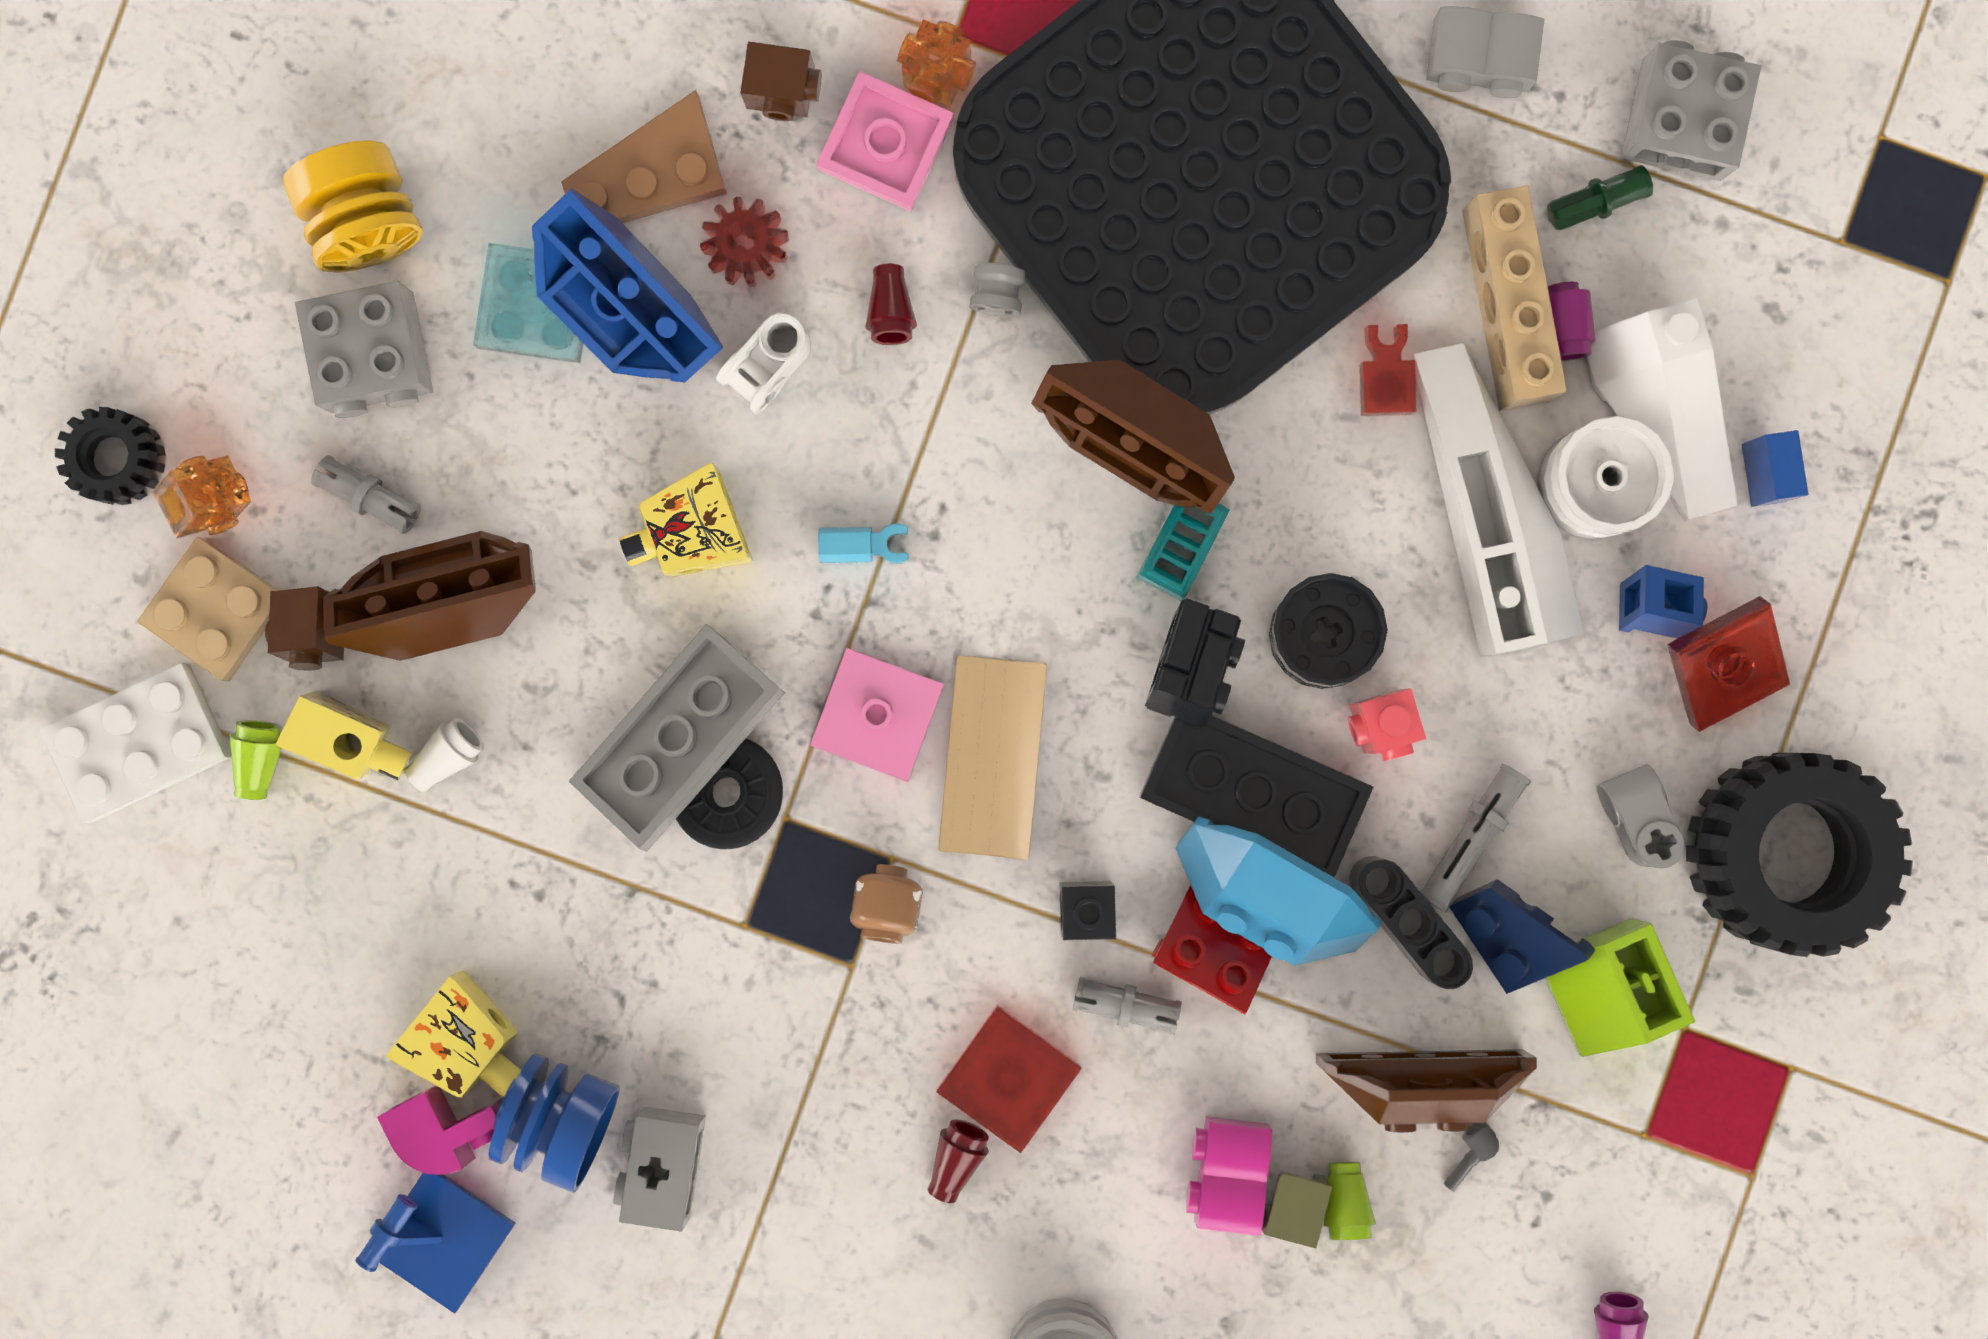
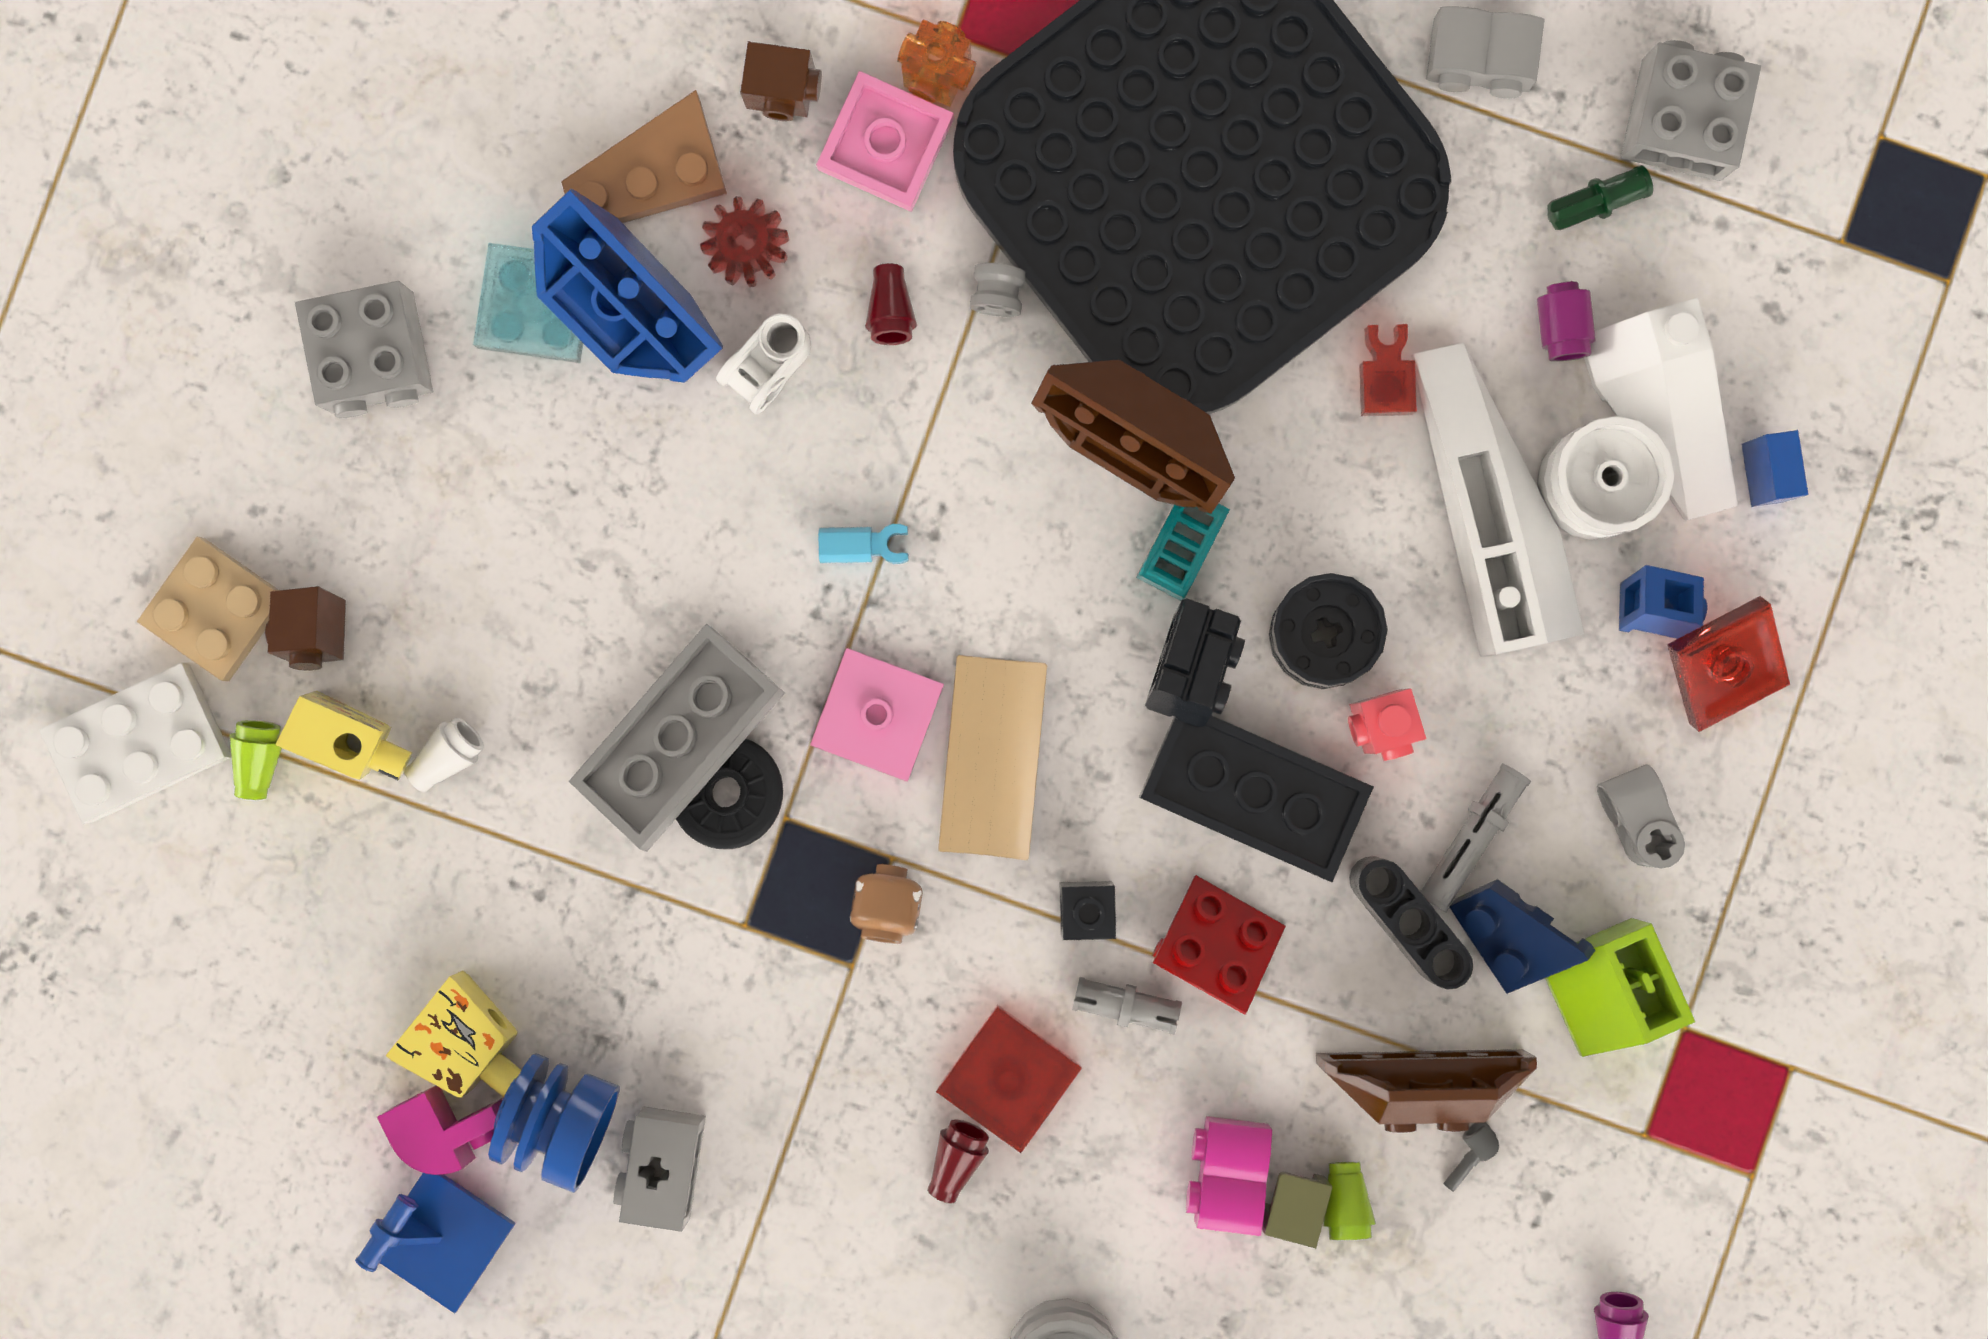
(81, 449): black tyre -> none
(202, 496): clear orange brick -> none
(352, 206): yellow wheel -> none
(365, 494): light grey pin -> none
(431, 597): reddish brown wedge -> none
(689, 527): light yellow torso -> none
(1272, 895): dark azure wedge -> none
(1514, 298): tan brick -> none
(1864, 866): black tyre -> none

